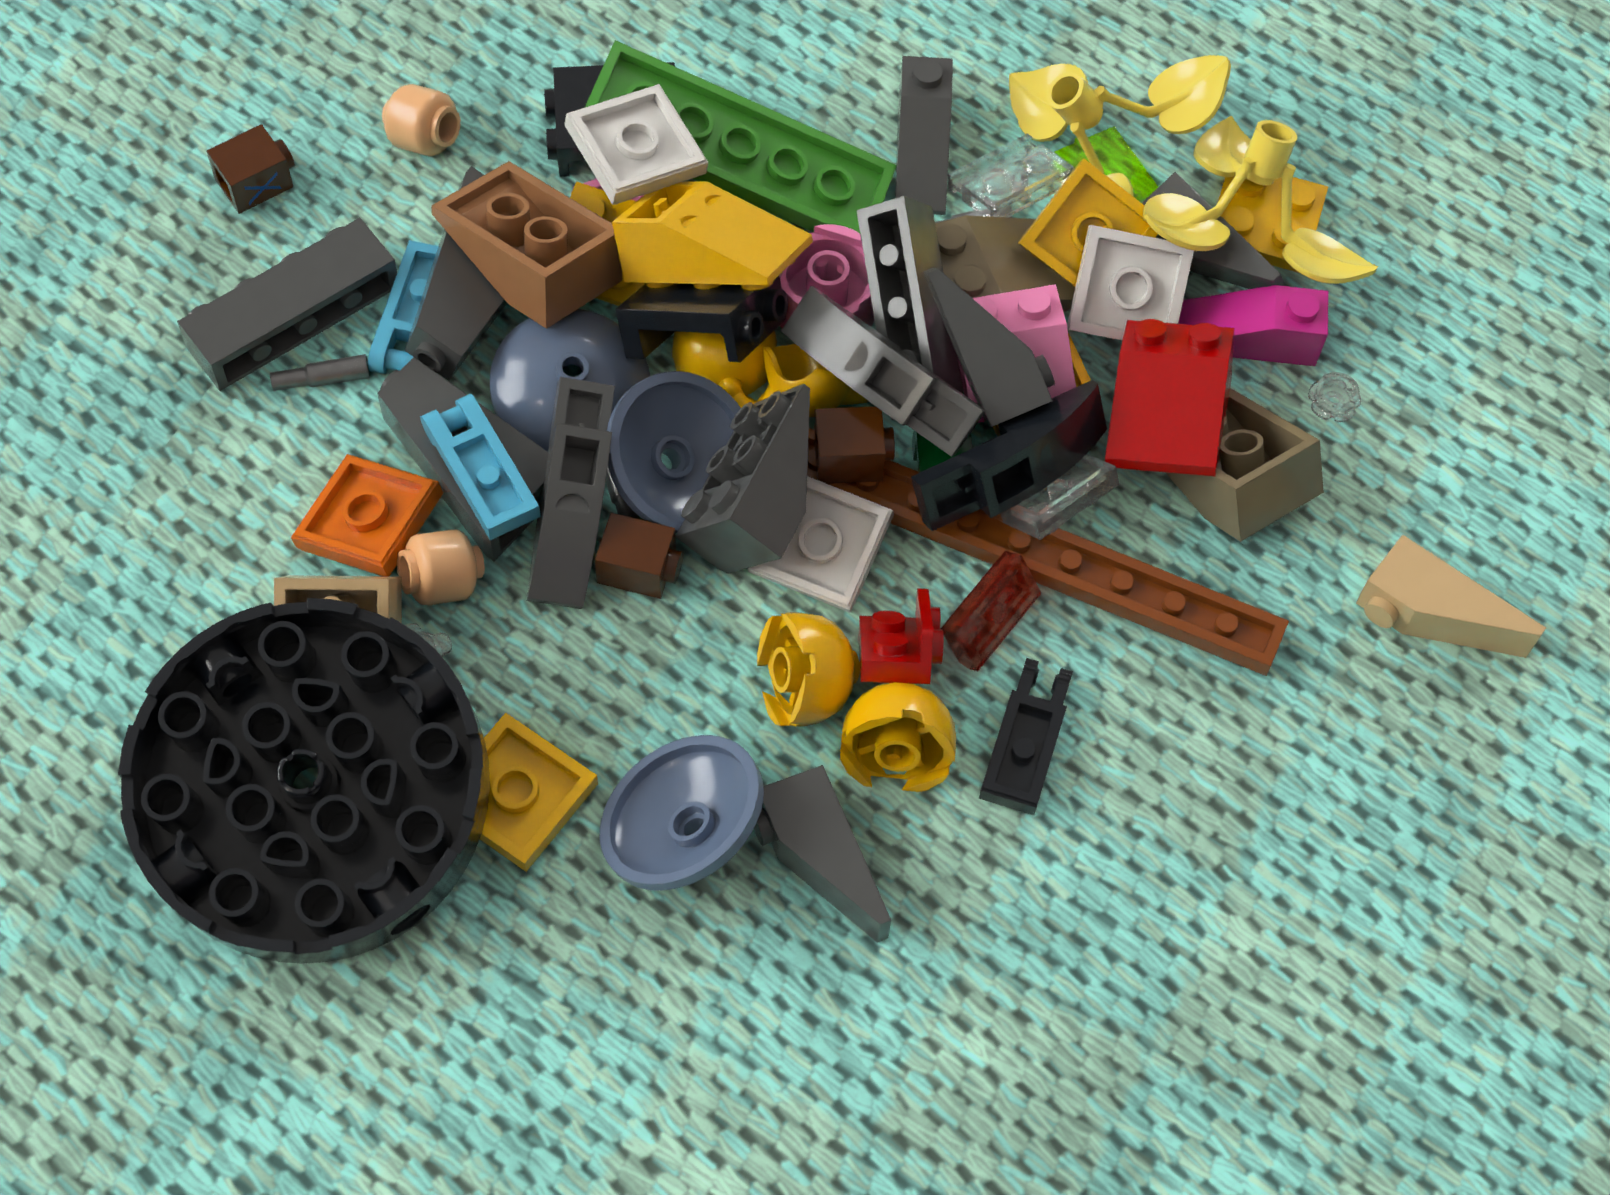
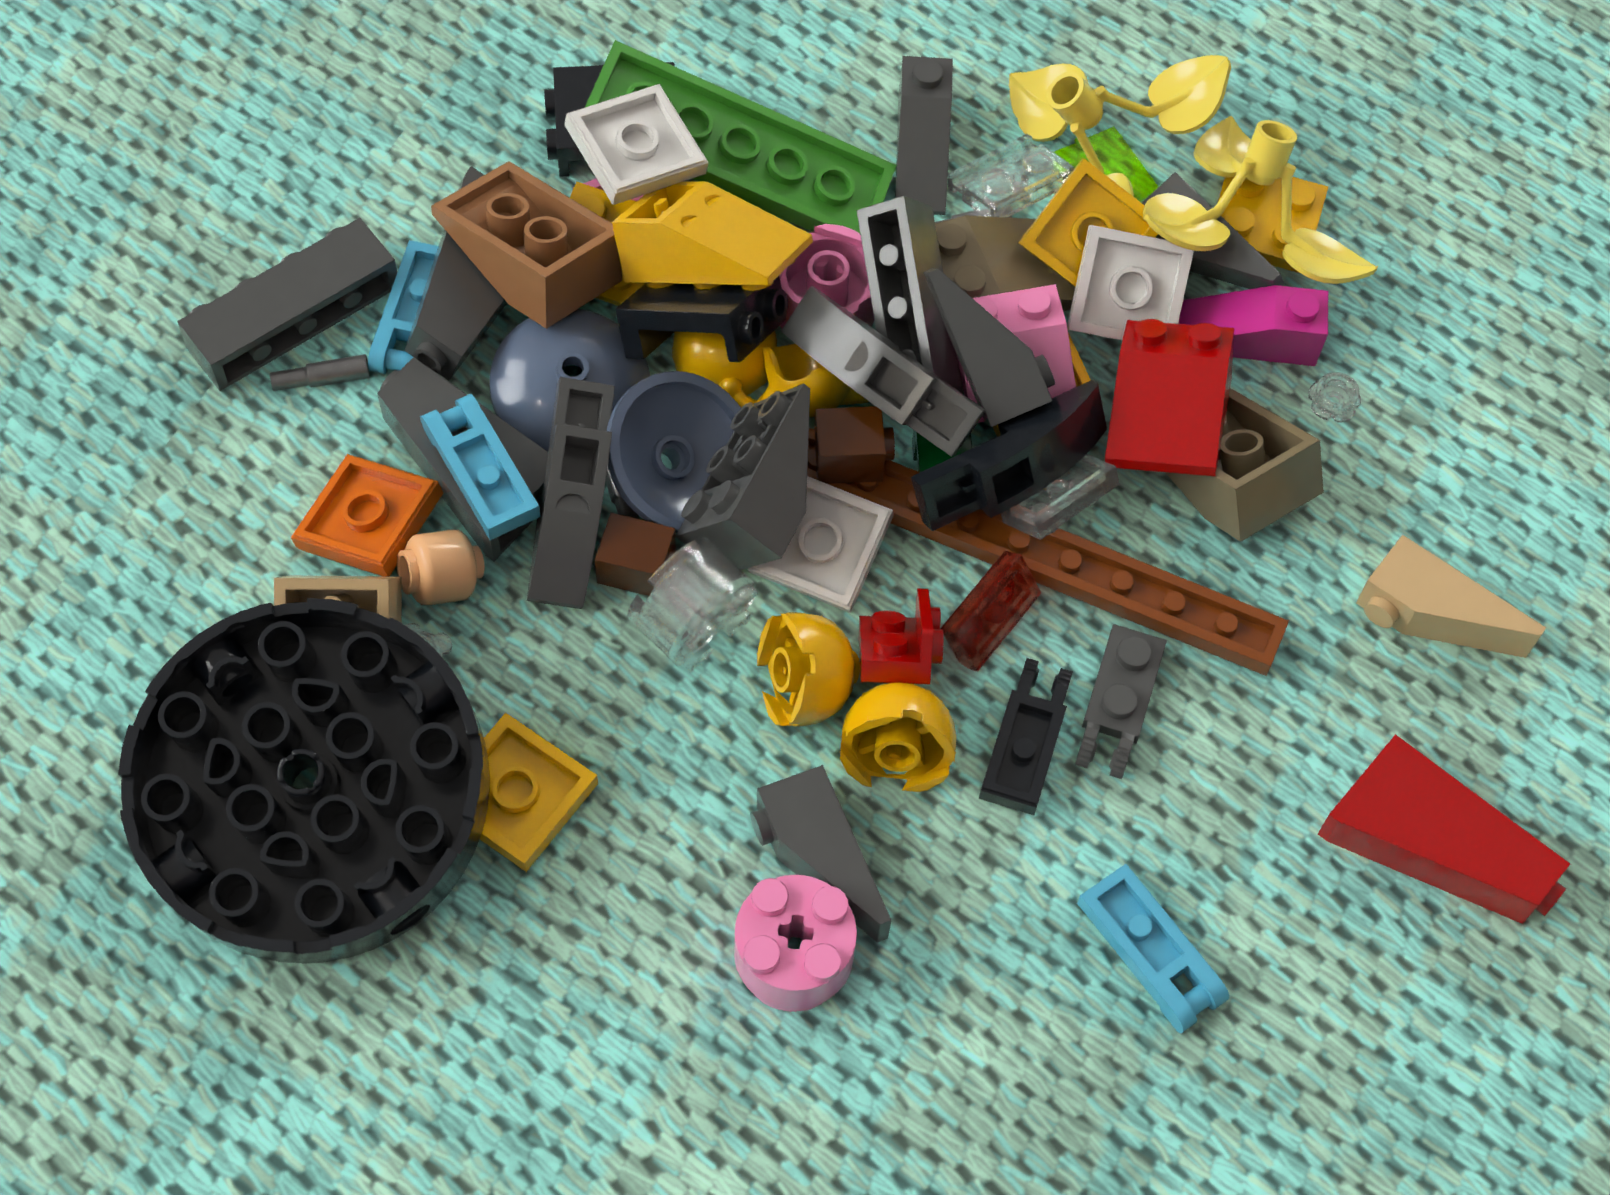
(251, 168): reddish brown brick -> none
(421, 120): light nougat head -> none
(681, 812): sand blue dish -> none
(693, 602): none -> clear brick
(799, 909): none -> bright pink brick
(1121, 694): none -> dark grey hinge
(1152, 947): none -> medium azure plate
(1445, 835): none -> red slope

